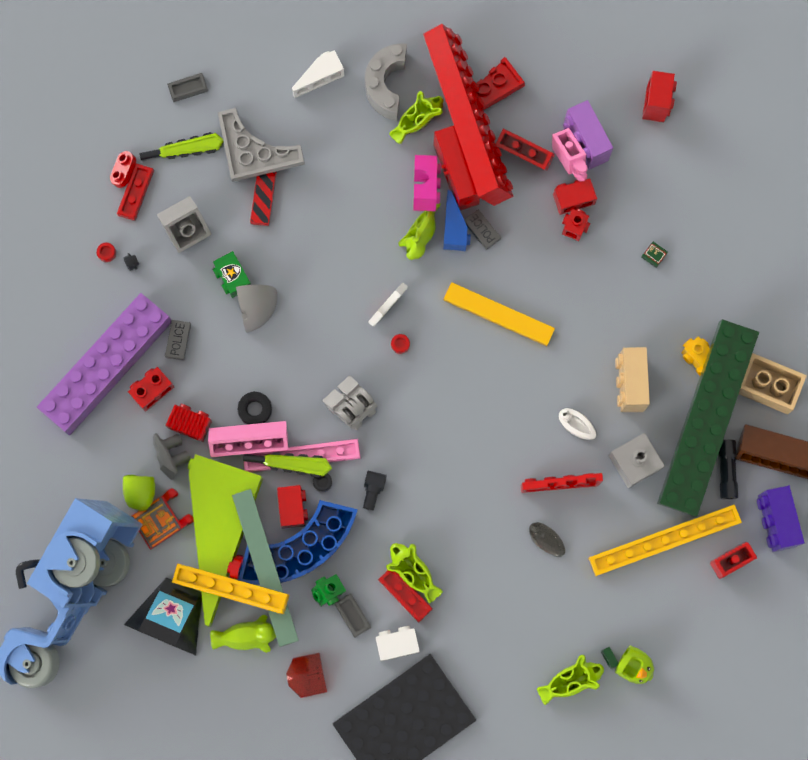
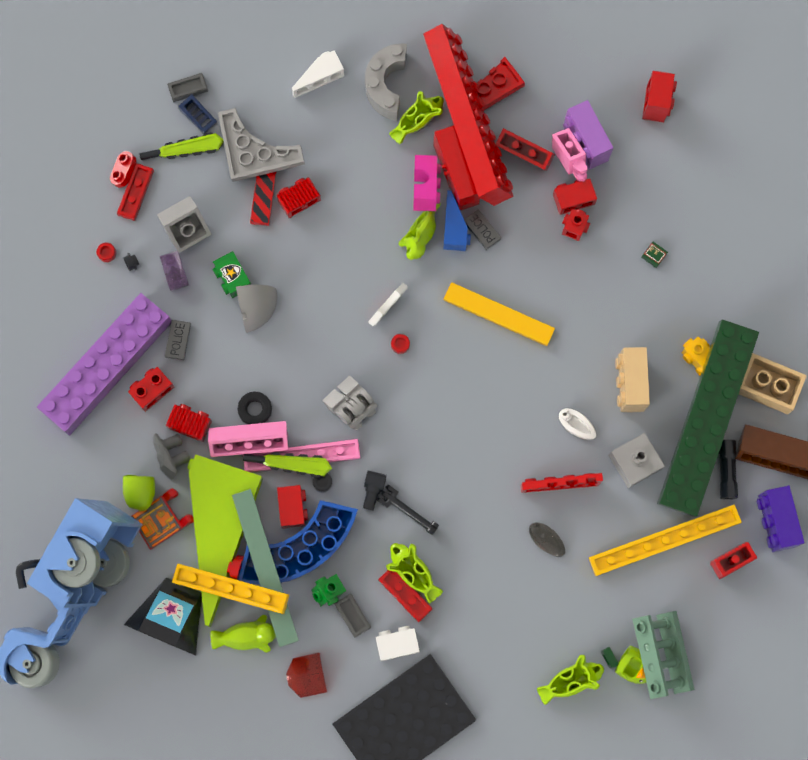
(174, 271): none -> clear purple plate
(191, 99): none -> dark blue slope
(298, 197): none -> red brick
(391, 499): none -> black hinge
(674, 650): none -> sand green fence

